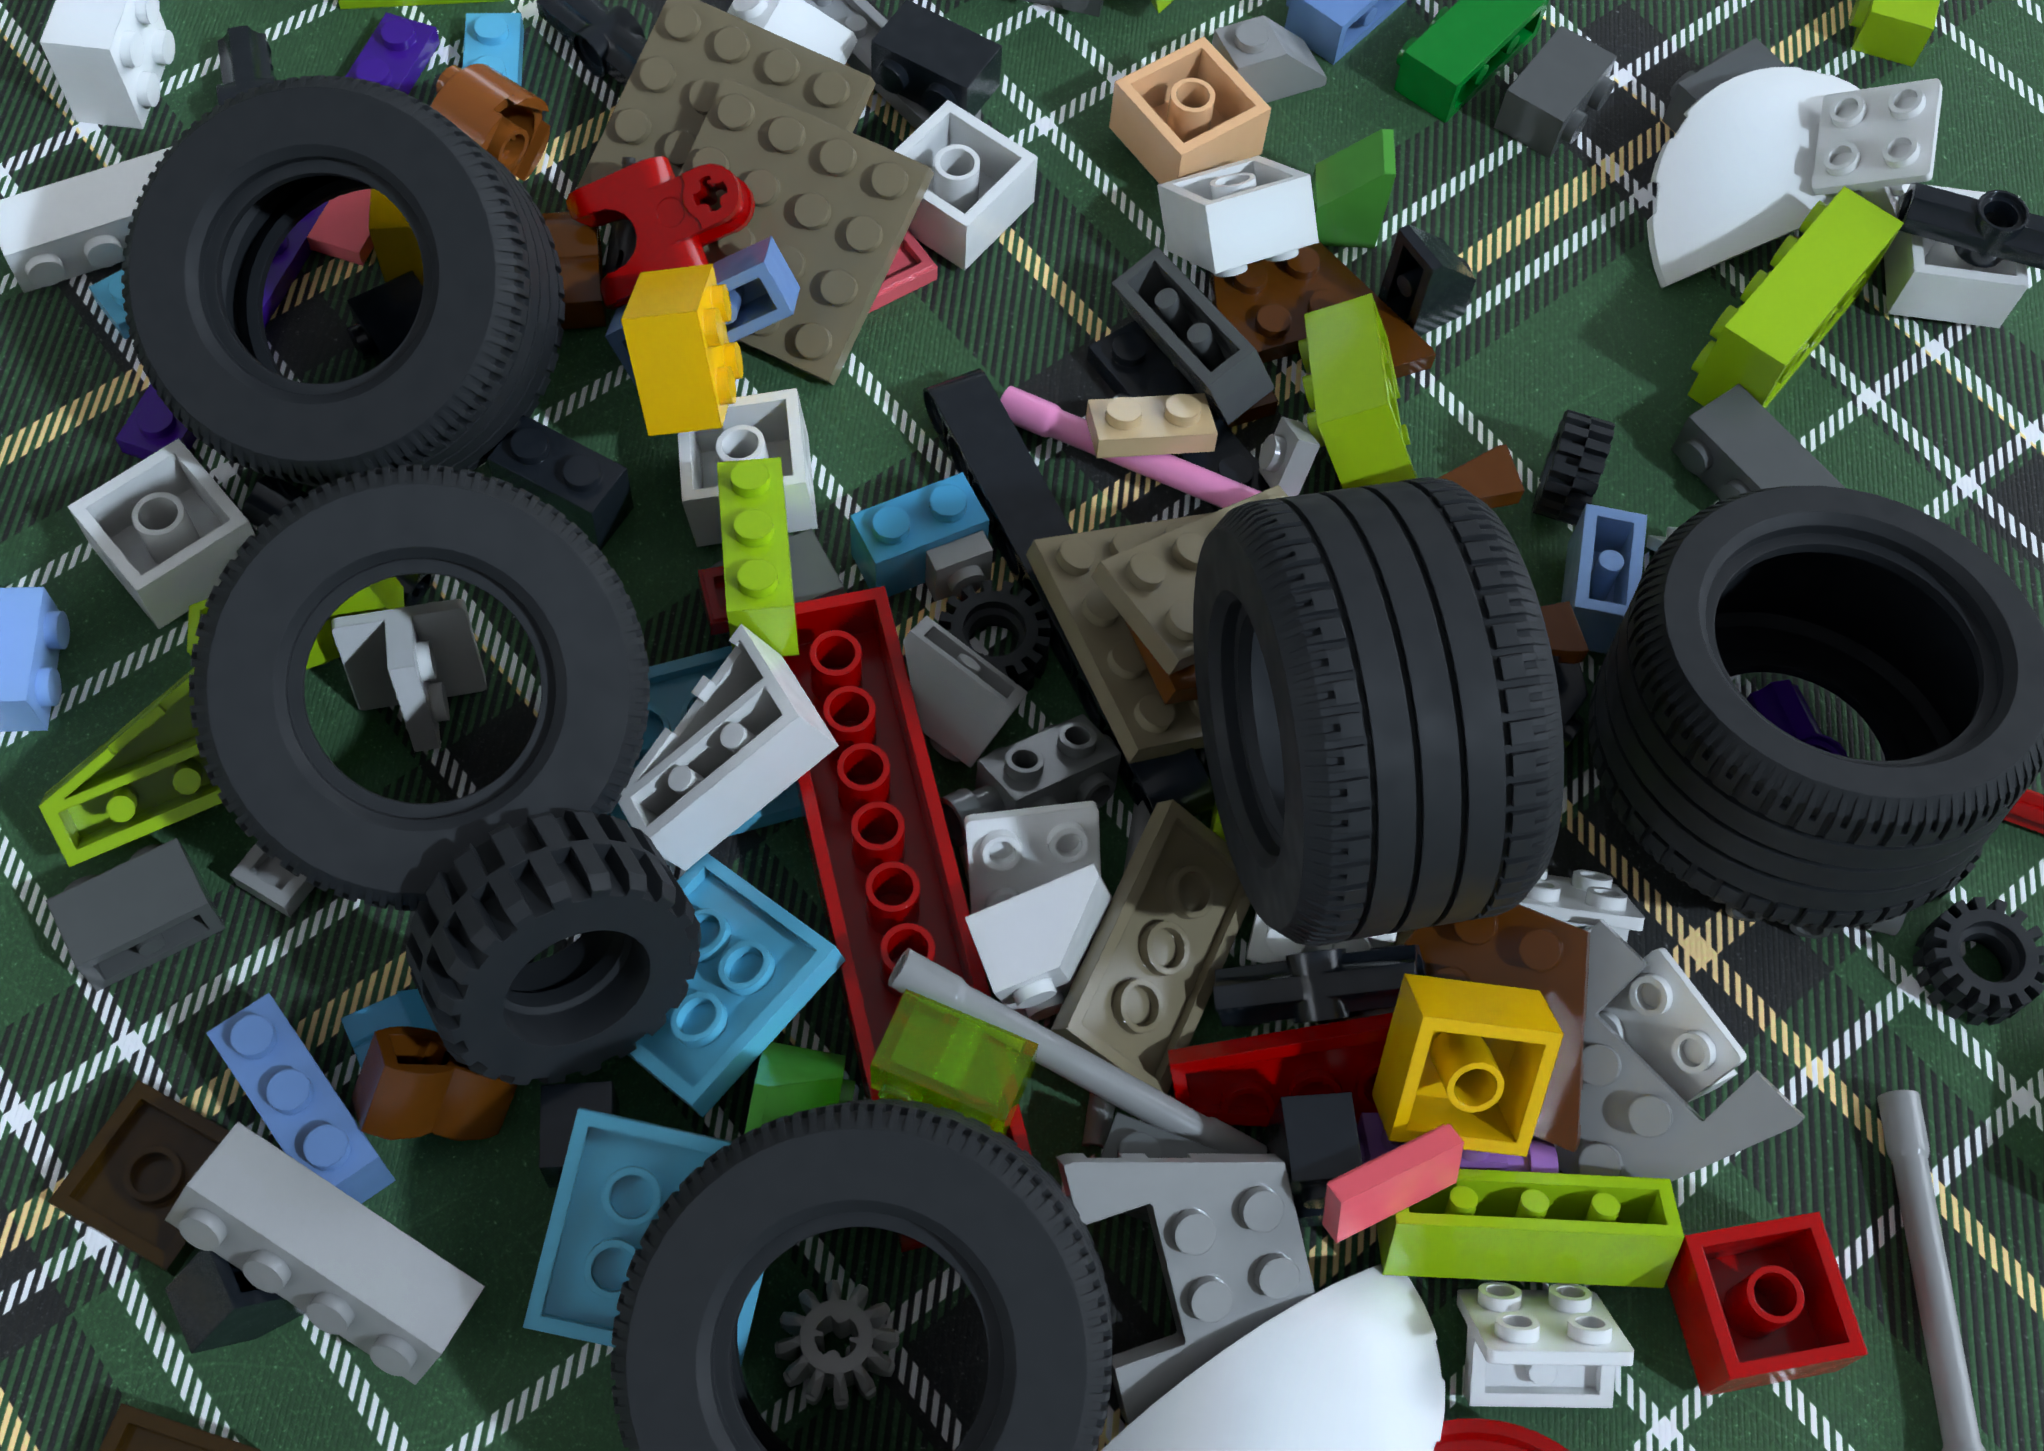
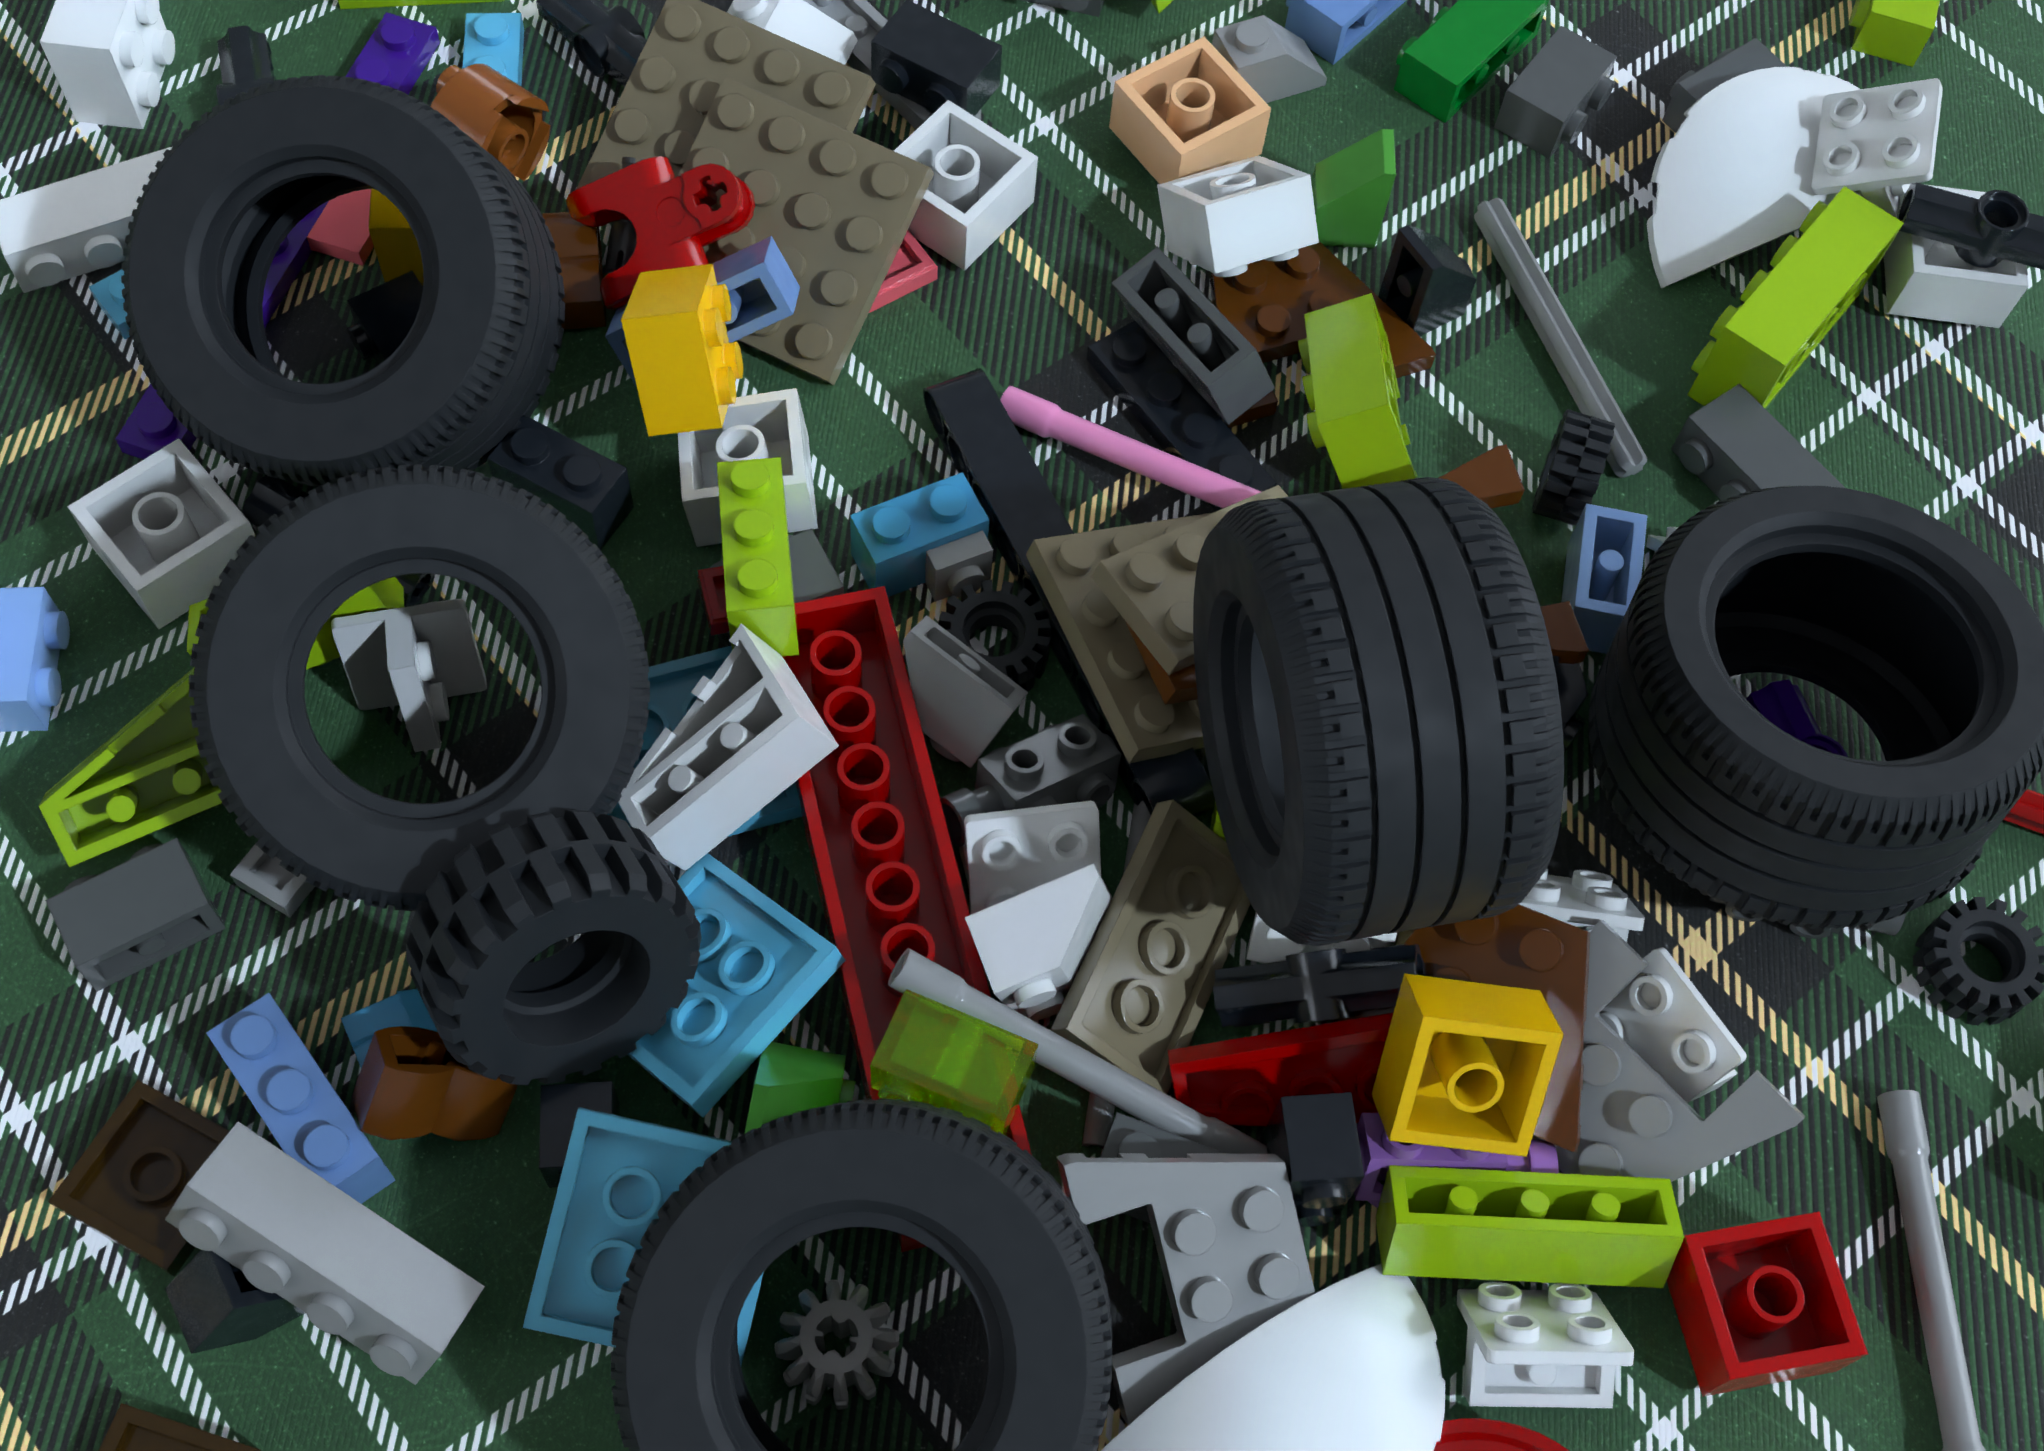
(1151, 425): tan plate -> none
(1288, 456): light grey plate -> none
(1392, 1182): coral tile -> none
(1558, 333): none -> light grey axle

